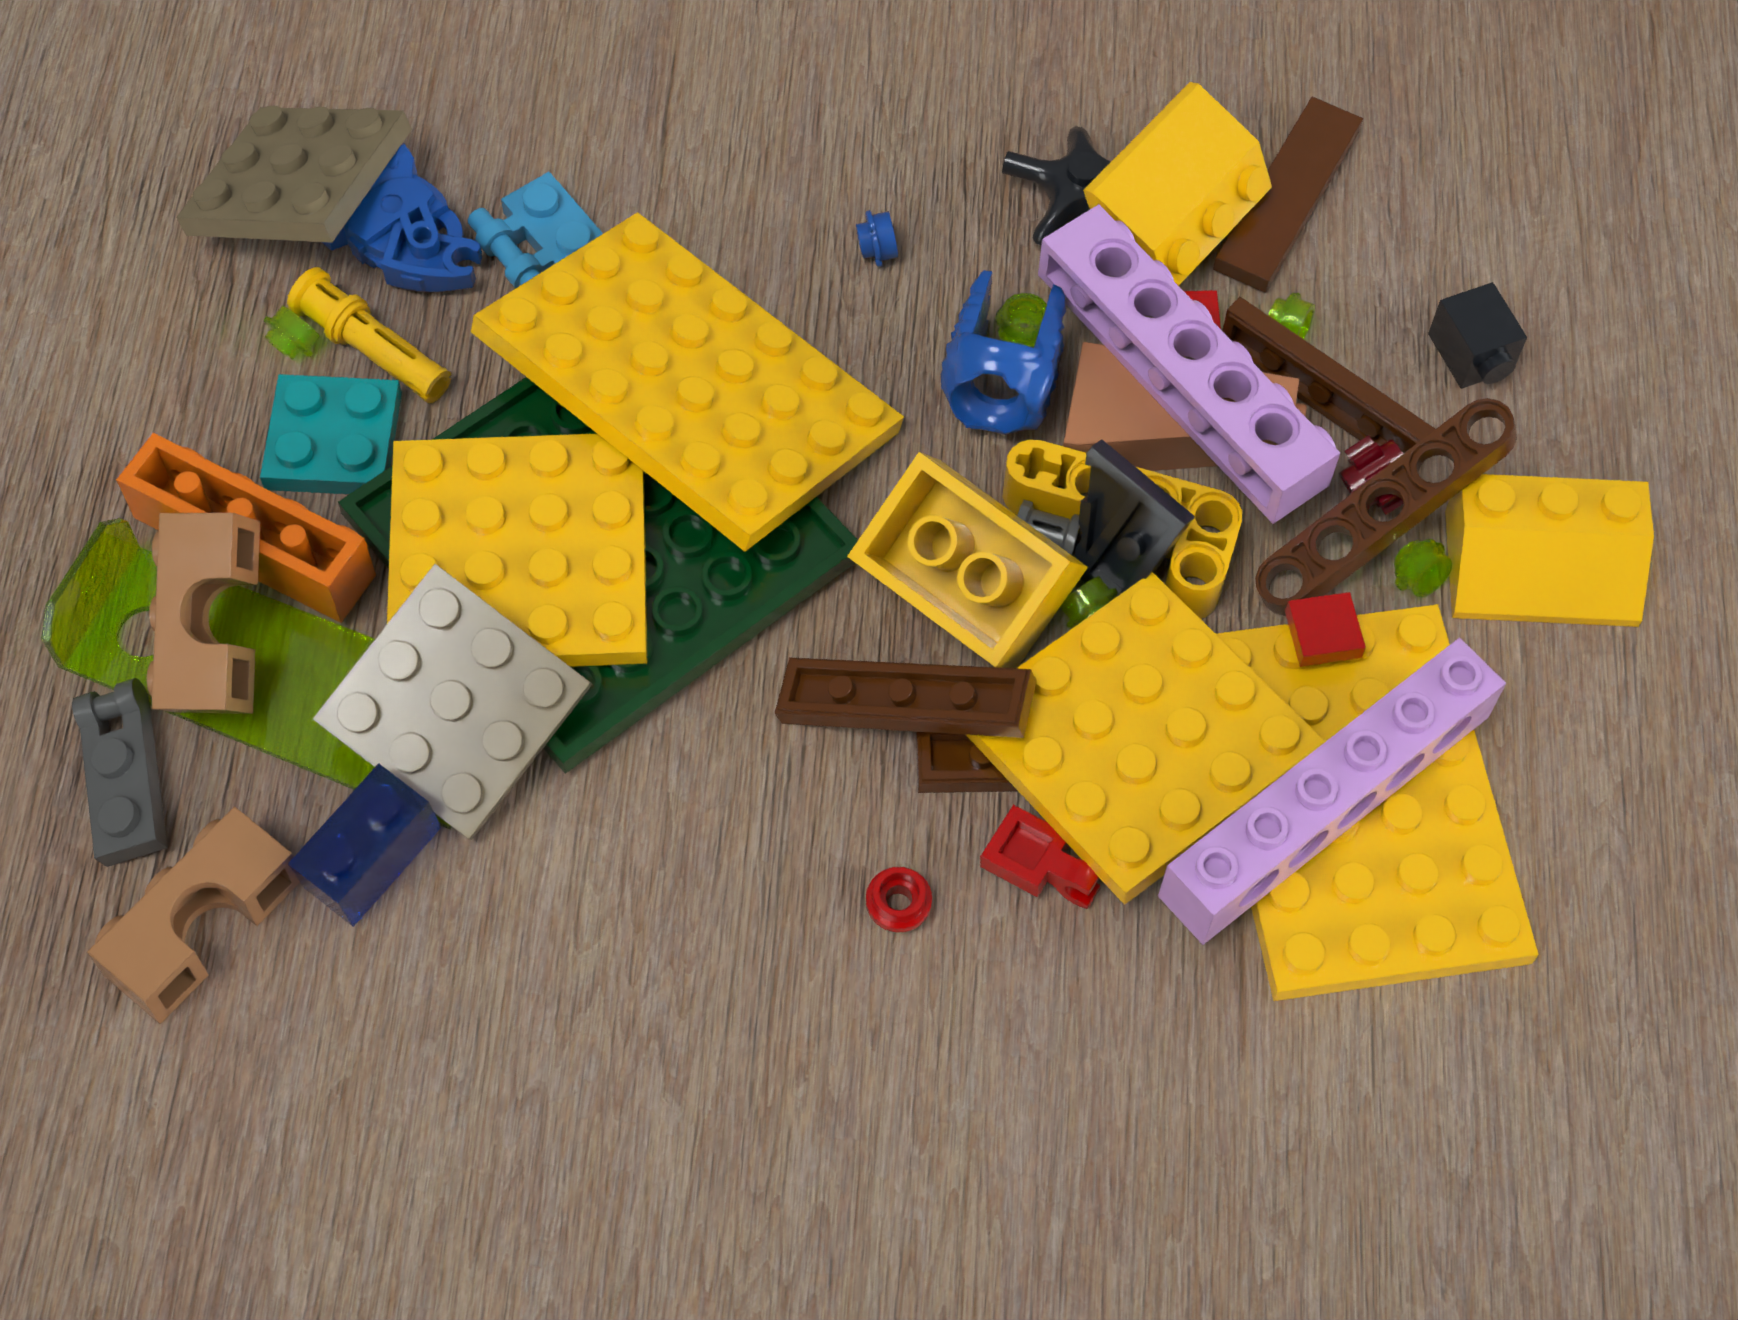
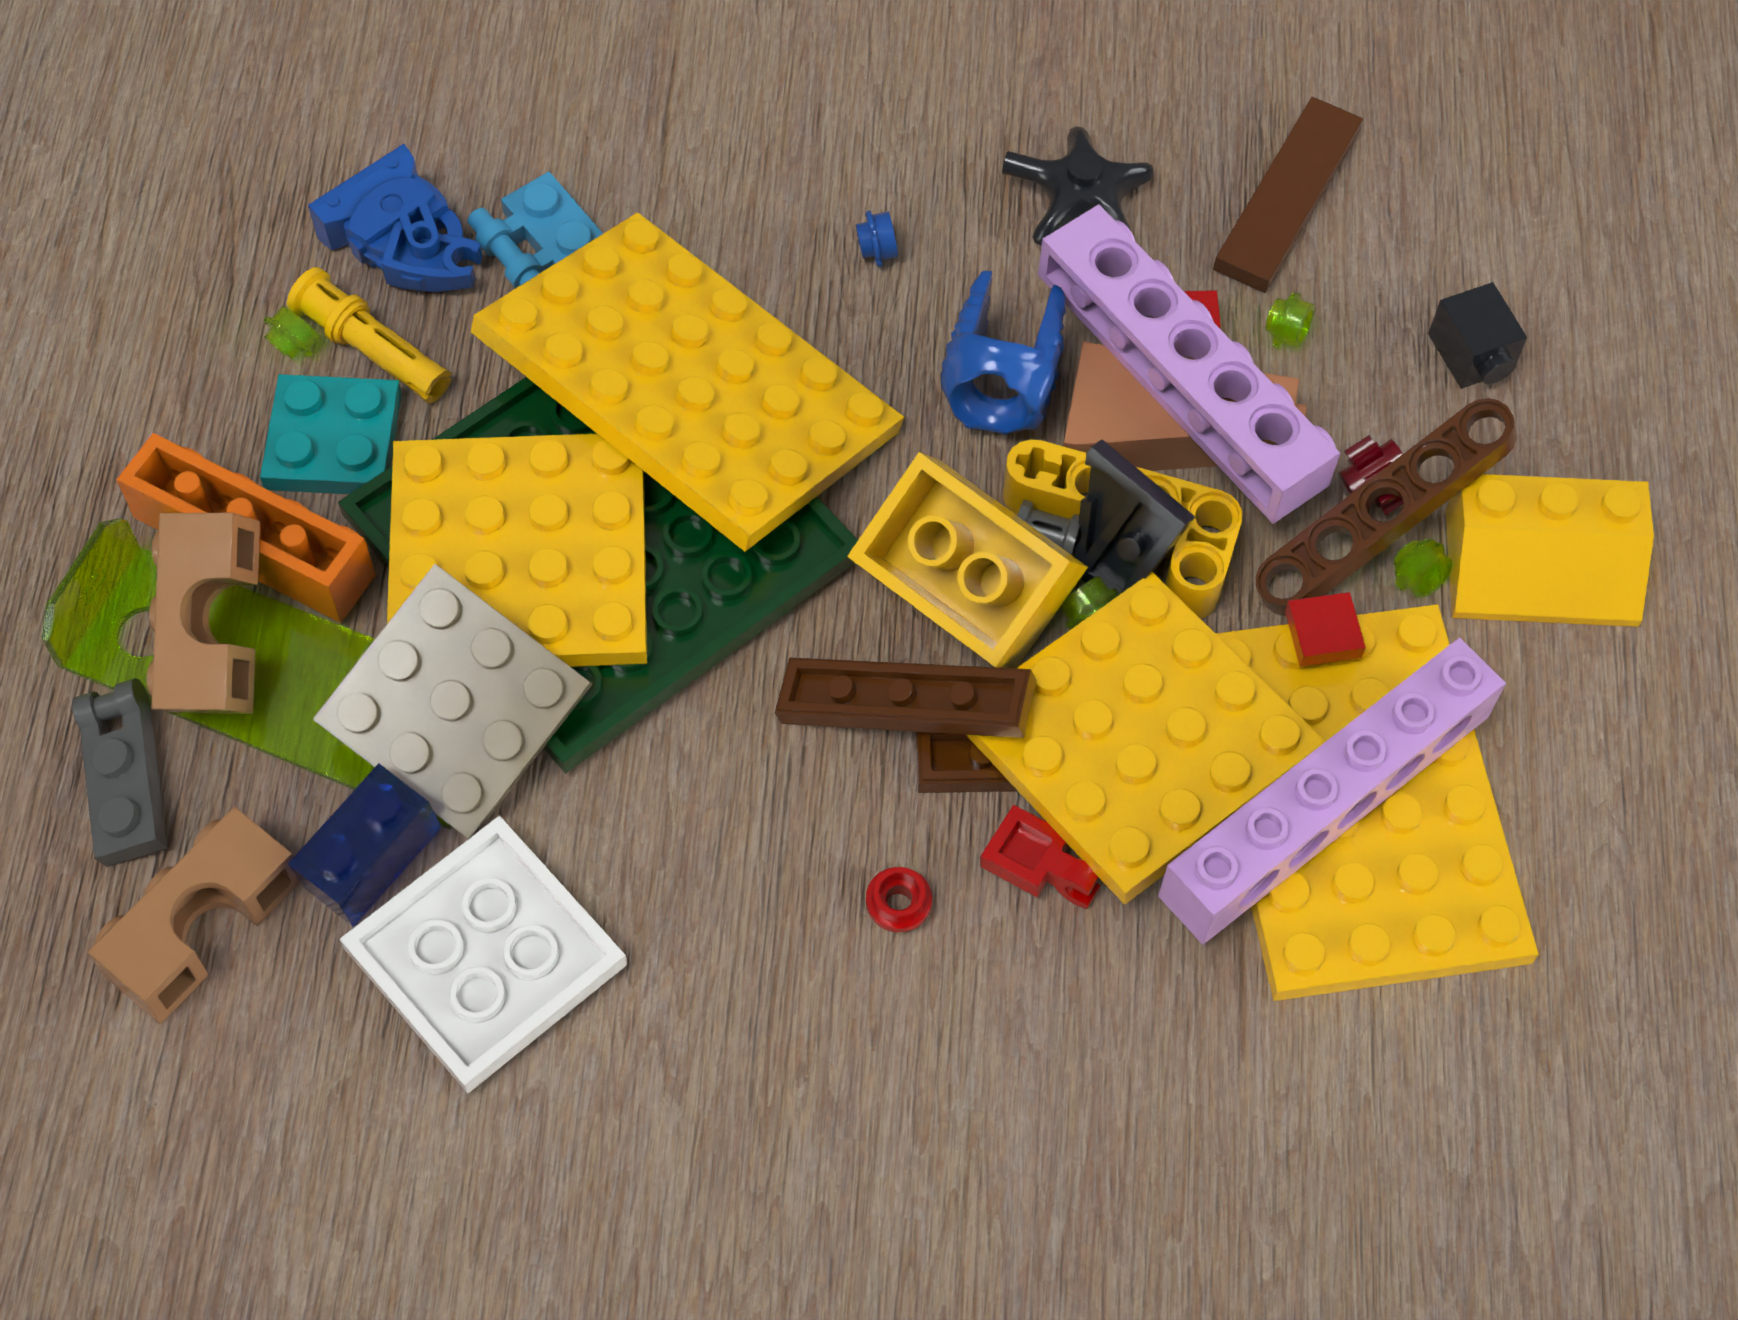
(295, 174): dark tan plate -> none
(483, 953): none -> white plate
(1020, 309): clear neon green plate -> none
(1183, 181): yellow slope -> none
(1323, 381): reddish brown tile -> none

